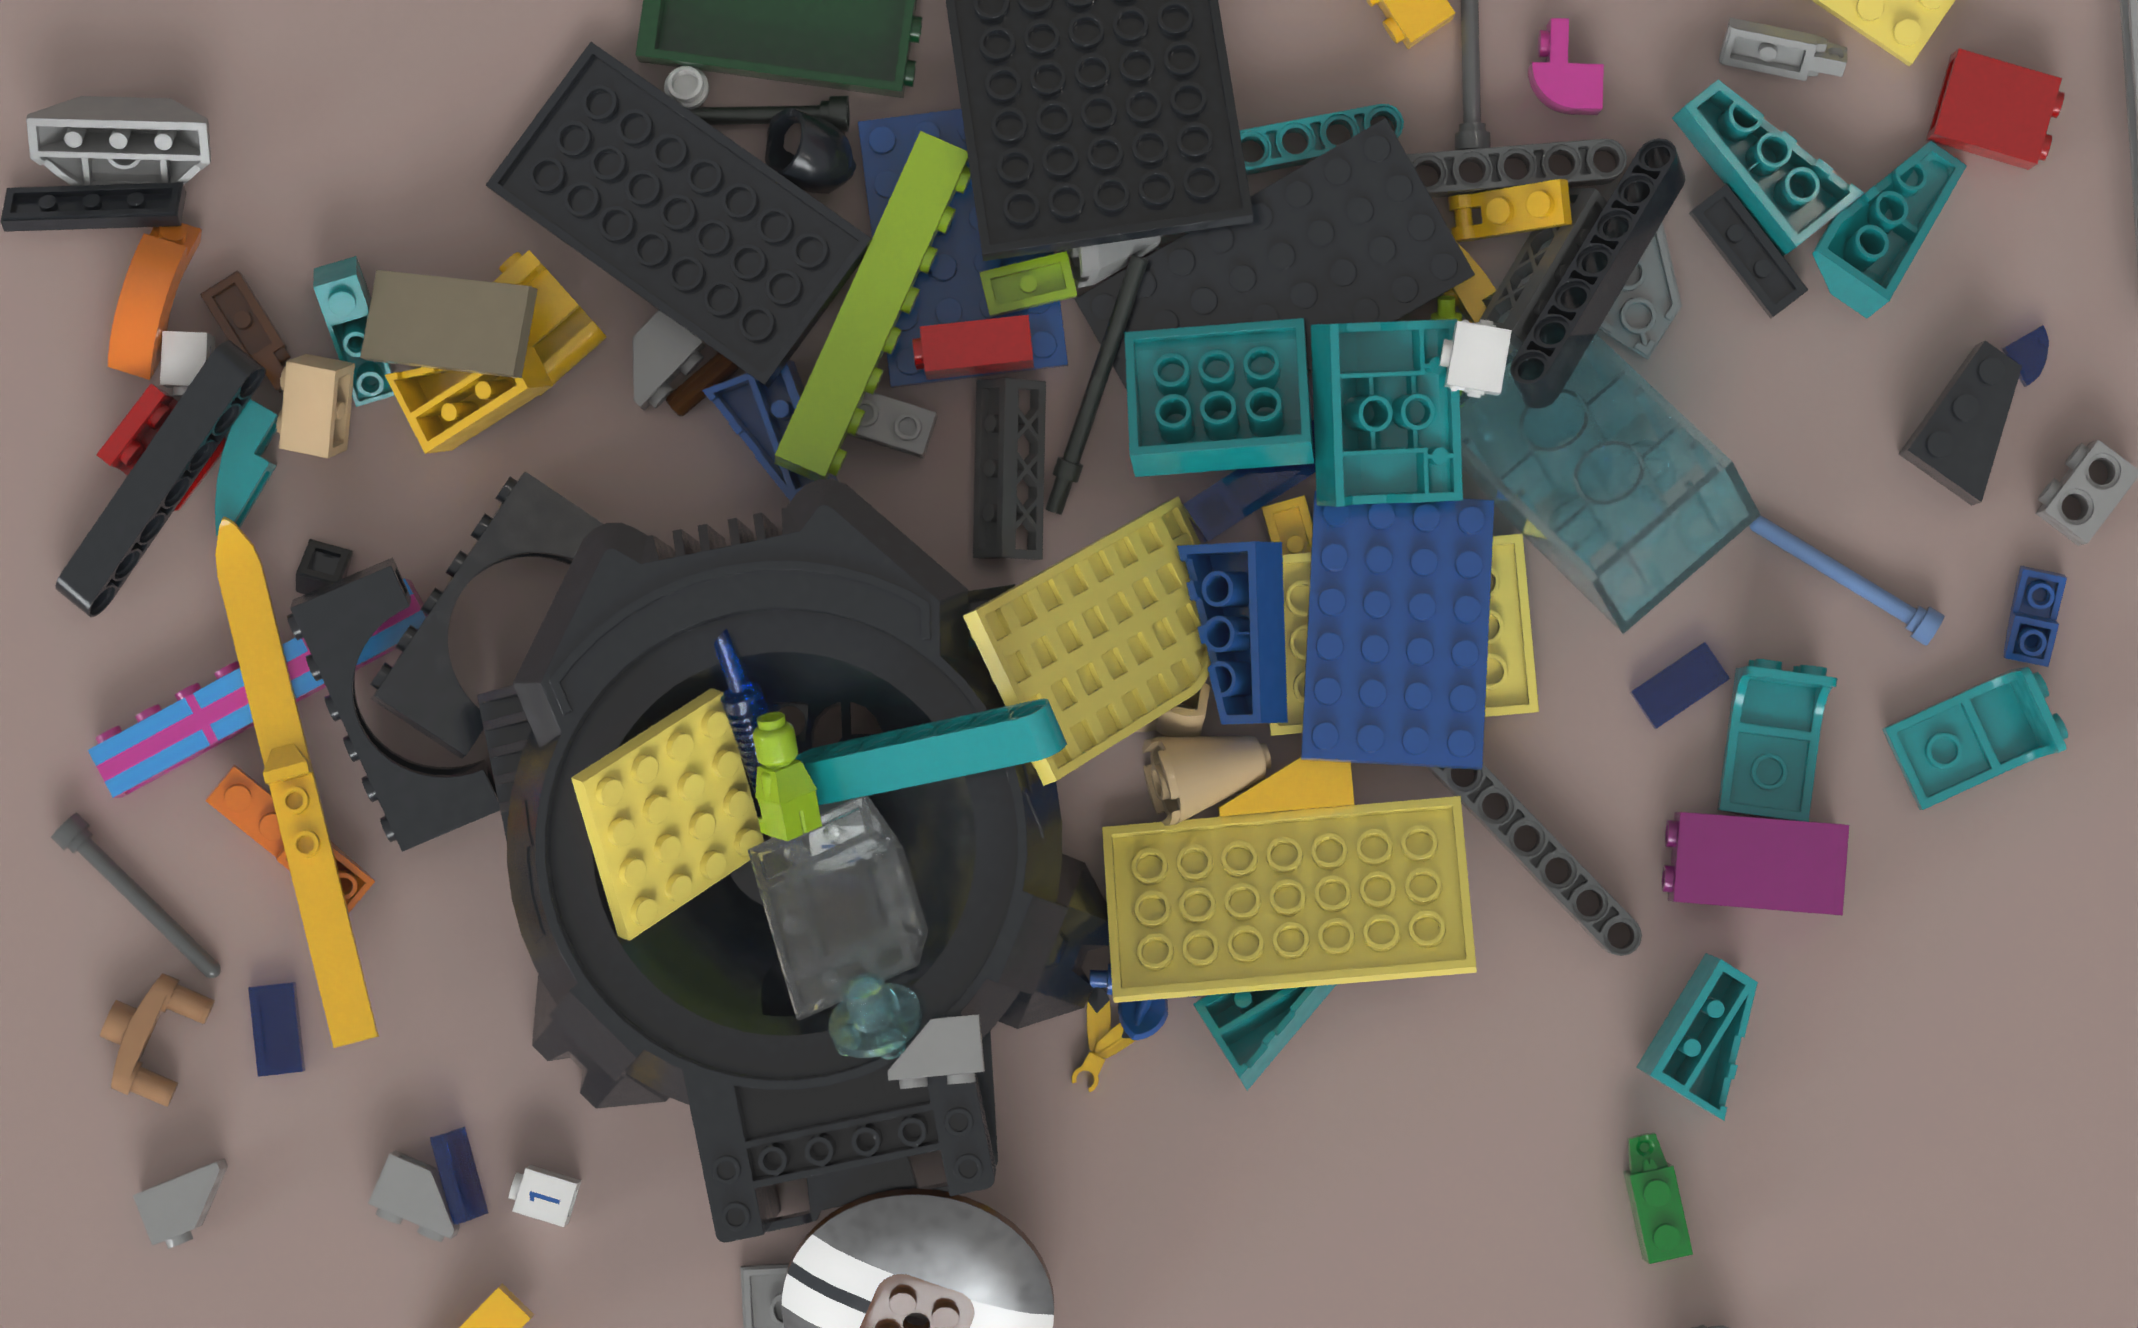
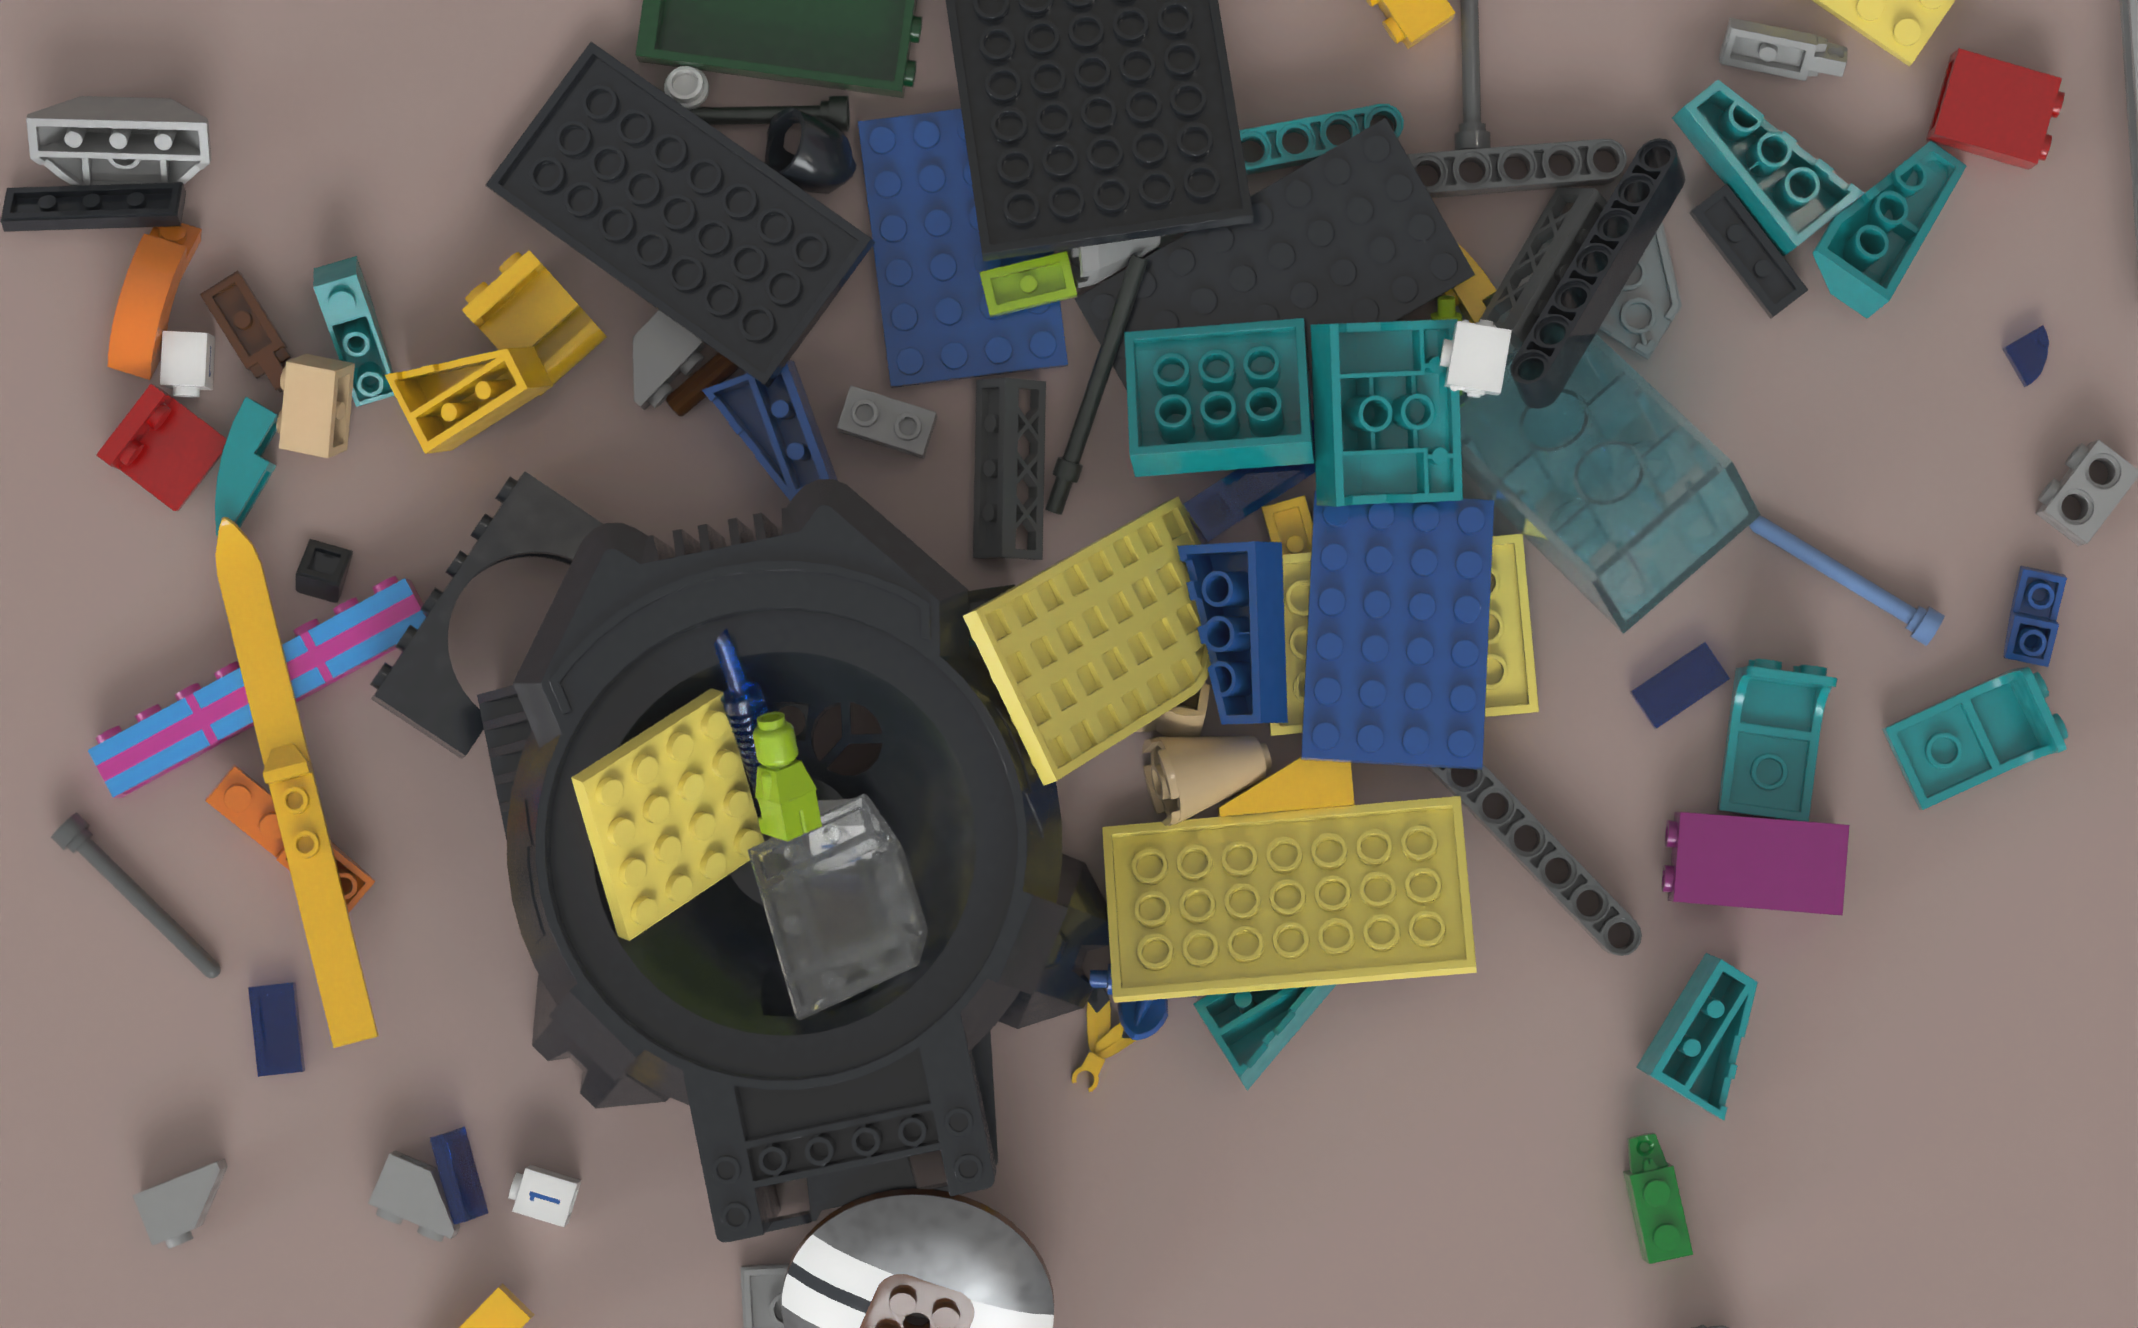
(133, 1028): medium nougat connector -> none
(160, 478): black beam -> none
(415, 797): black arch -> none
(449, 323): dark tan tile -> none
(872, 309): lime brick -> none
(874, 1018): clear light blue plate -> none
(934, 751): teal beam -> none
(942, 1048): light grey slope -> none
(974, 347): red brick -> none
(1511, 210): yellow plate -> none
(1565, 85): dark pink brick -> none
(1966, 423): black wedge -> none

